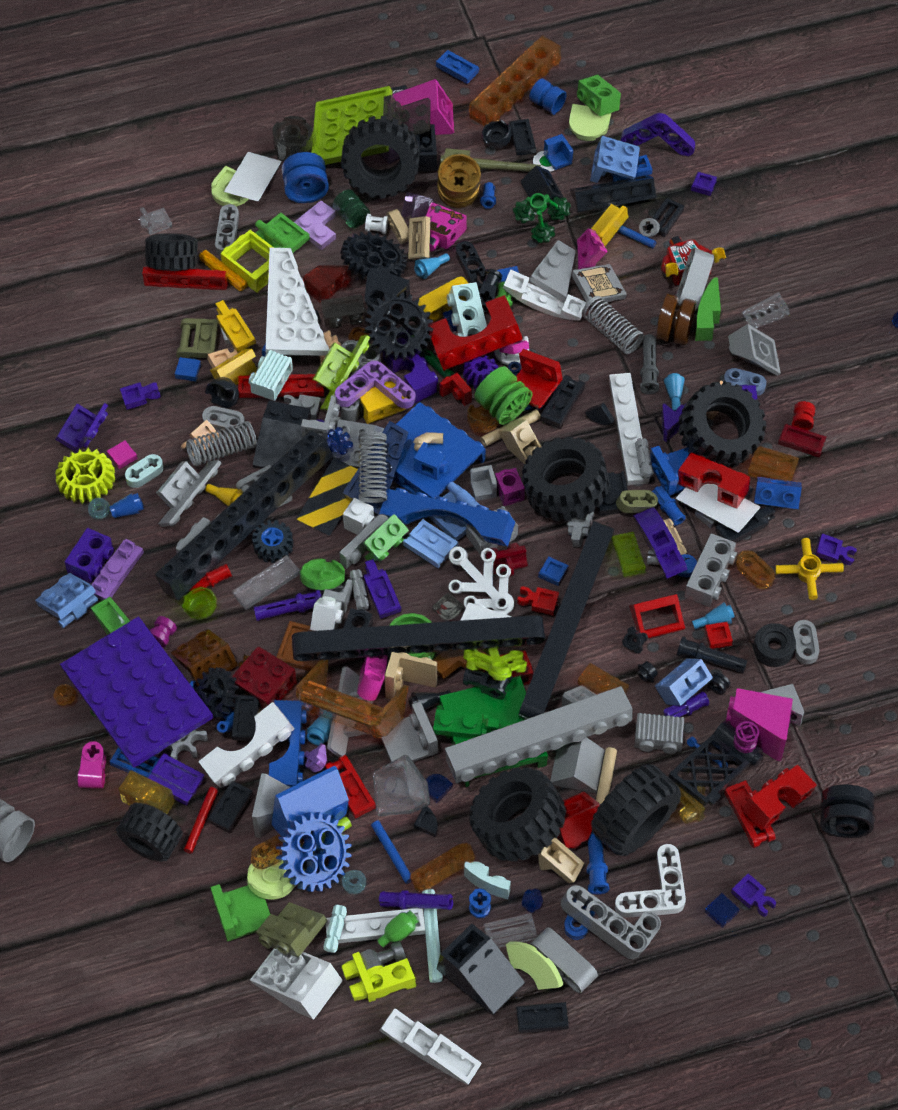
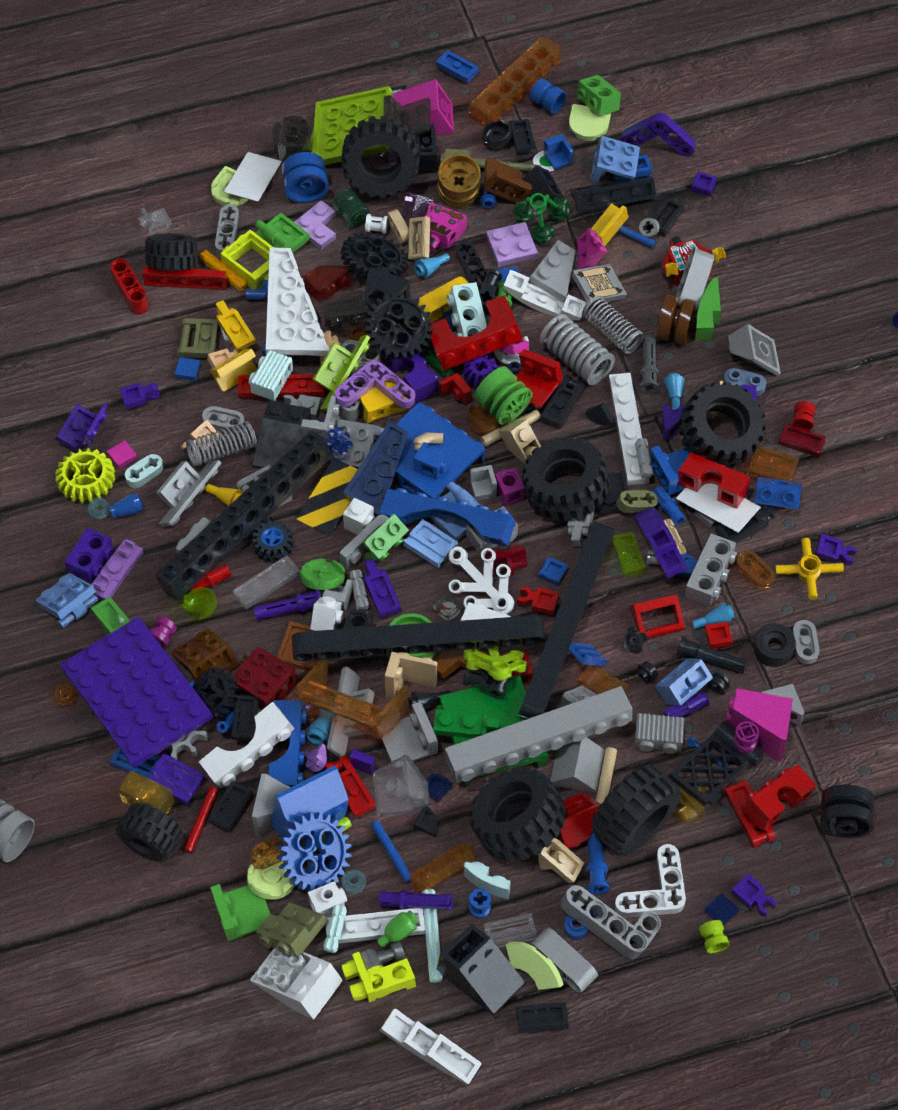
(92, 766): dark pink piece -> none
(129, 286): none -> red beam
(223, 392): black hair -> none
(260, 294): none -> blue arm
(325, 898): none -> white brick
(362, 762): none -> dark purple tile
(371, 677): dark pink beam -> none
(372, 492): light grey piece -> none
(505, 181): none -> reddish brown bracket
(511, 244): none -> lavender plate
(532, 900): clear blue plate -> none
(577, 349): none -> light grey piece
(589, 657): none -> blue tile
(714, 938): none -> lime wheel
(775, 300): clear slope -> none

